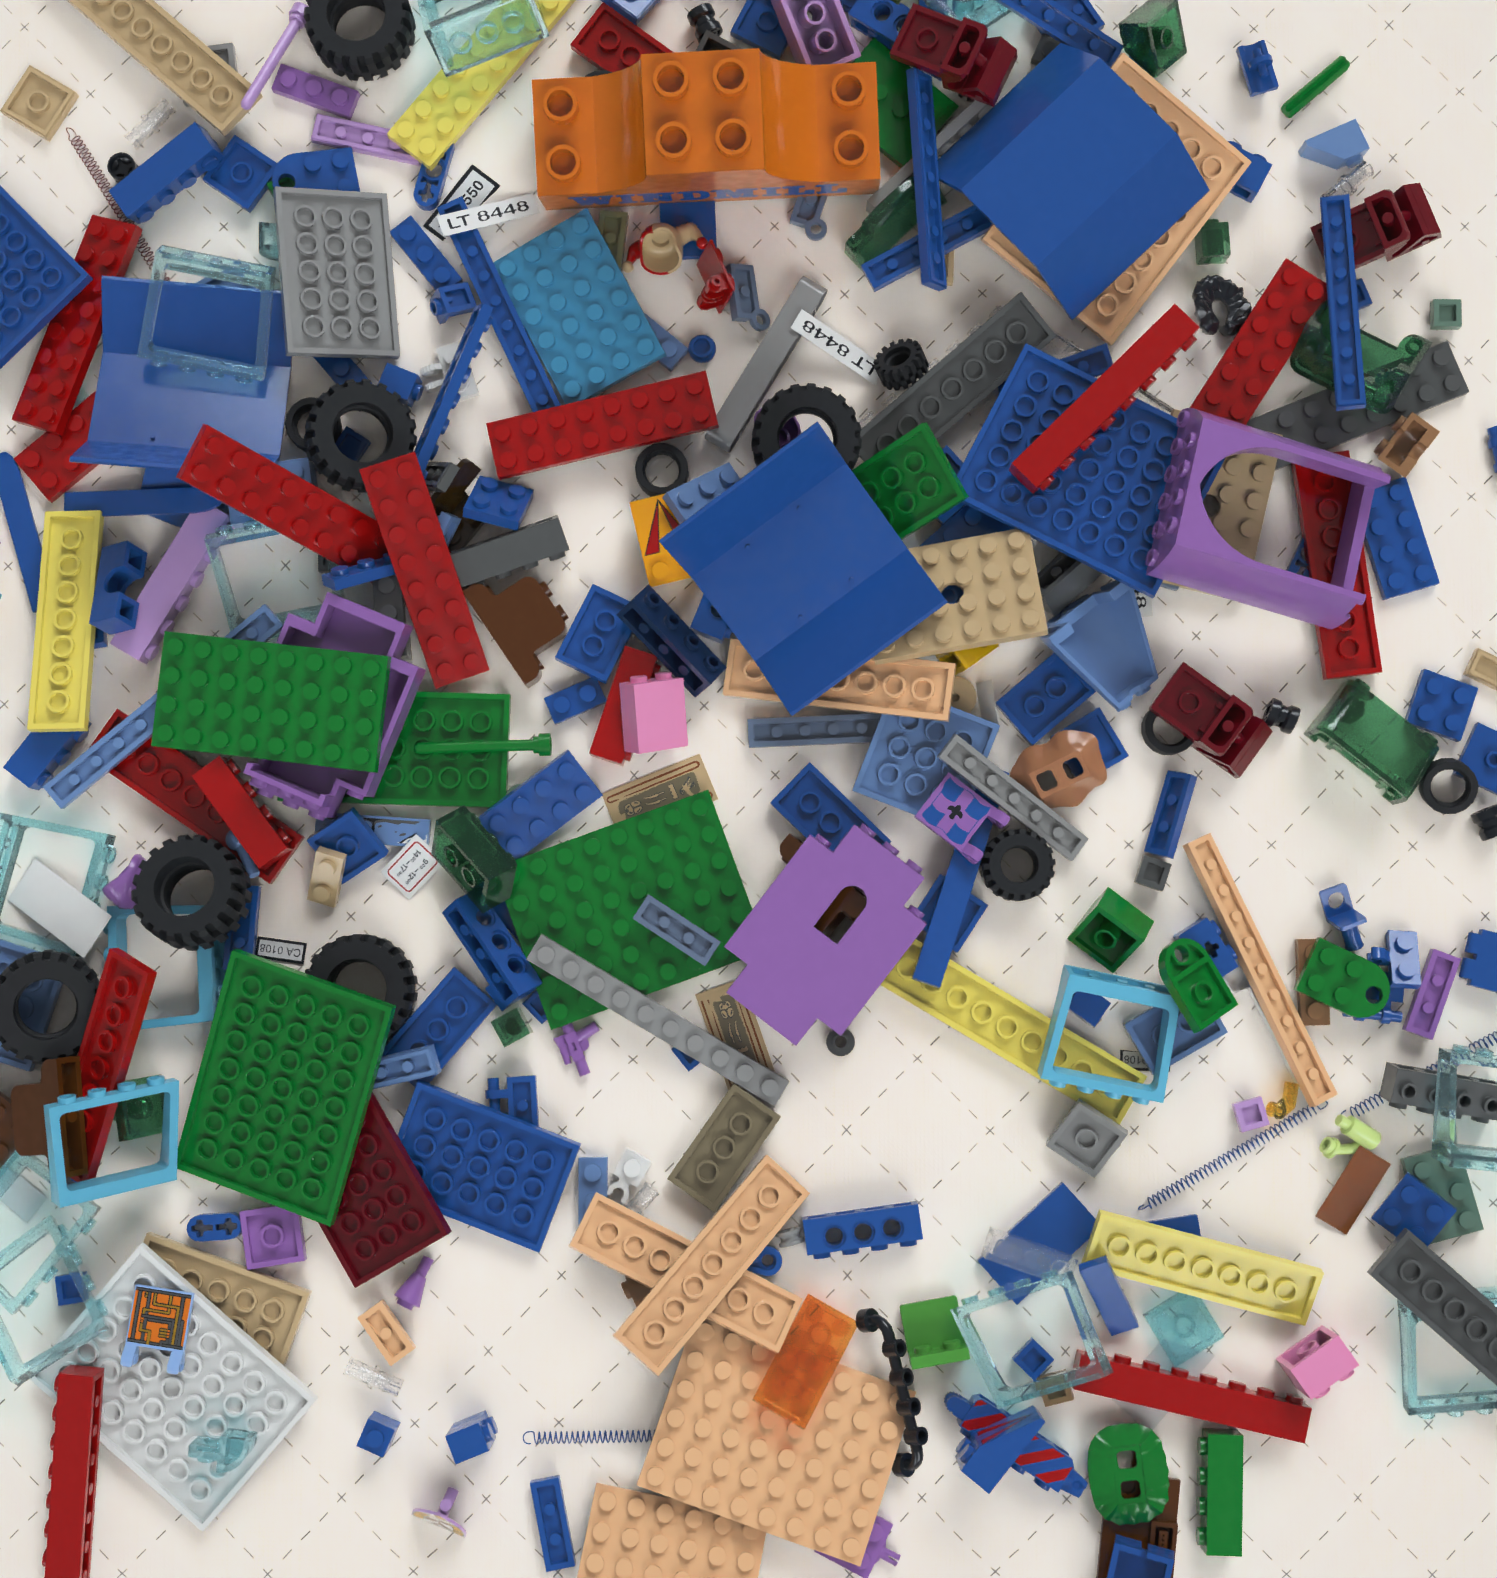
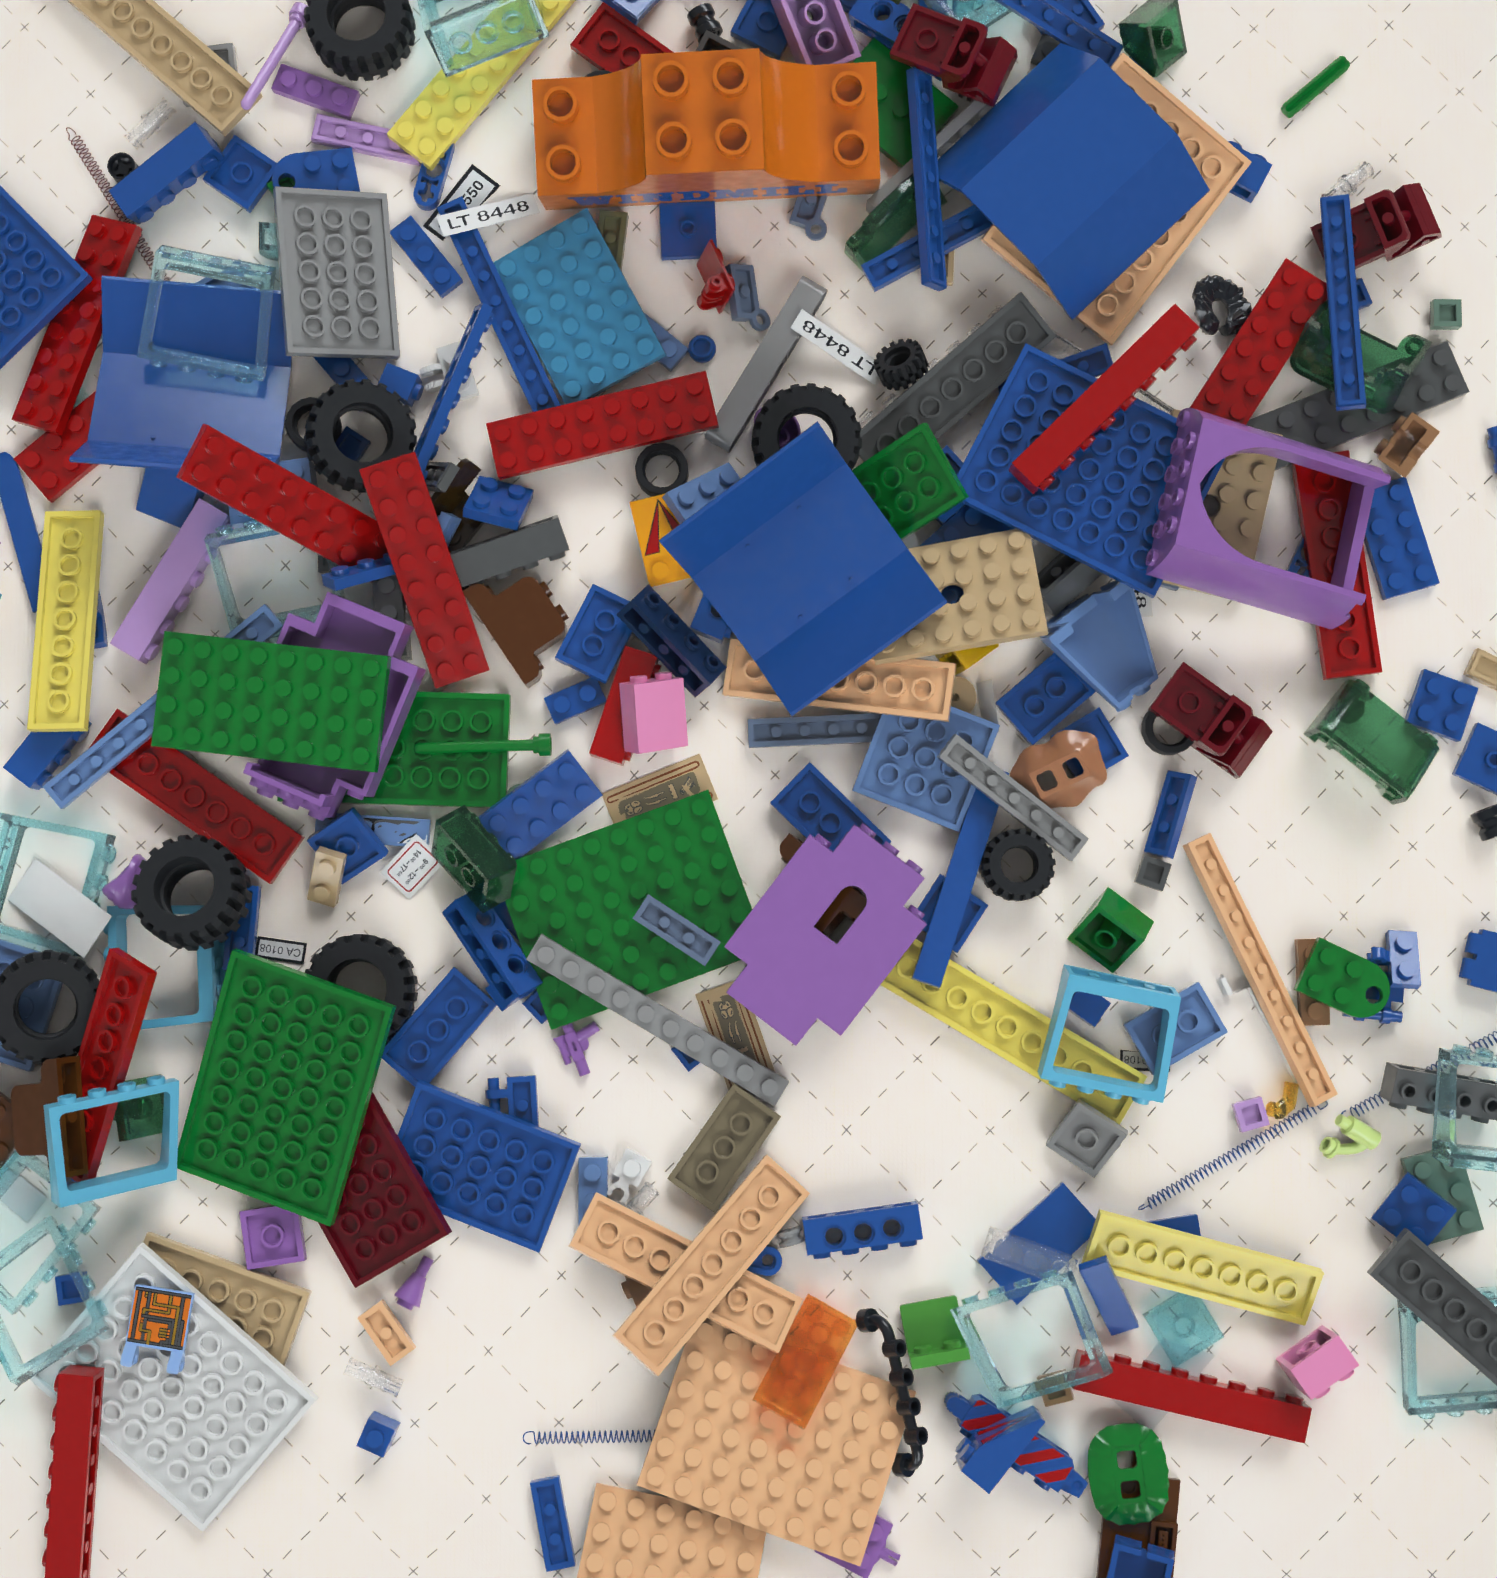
(39, 103): tan tile -> none
(117, 569): blue arch -> none
(141, 501): blue piece -> none
(214, 1219): blue beam -> none
(227, 1450): clear light blue brick -> none
(233, 843): medium blue bar -> none
(242, 812): red brick -> none
(407, 1066): medium blue tile -> none
(440, 1517): shield -> none
(452, 301): blue bracket -> none
(471, 1436): blue brick -> none
(512, 1027): clear green brick -> none
(662, 247): tan piece -> none
(843, 1051): dark grey plate -> none
(956, 814): medium lavender flag -> none
(1033, 1358): blue plate -> none
(1195, 983): green plate -> none
(1208, 933): blue brick -> none
(1212, 243): clear green brick -> none
(1220, 1492): green brick -> none
(1257, 68): blue hips -> none
(1281, 716): black wheel -> none
(1337, 147): medium blue slope -> none
(1344, 917): blue bracket -> none
(1353, 1190): dark orange sticker -> none
(1432, 995): medium lavender plate -> none
(1458, 805): black tyre -> none

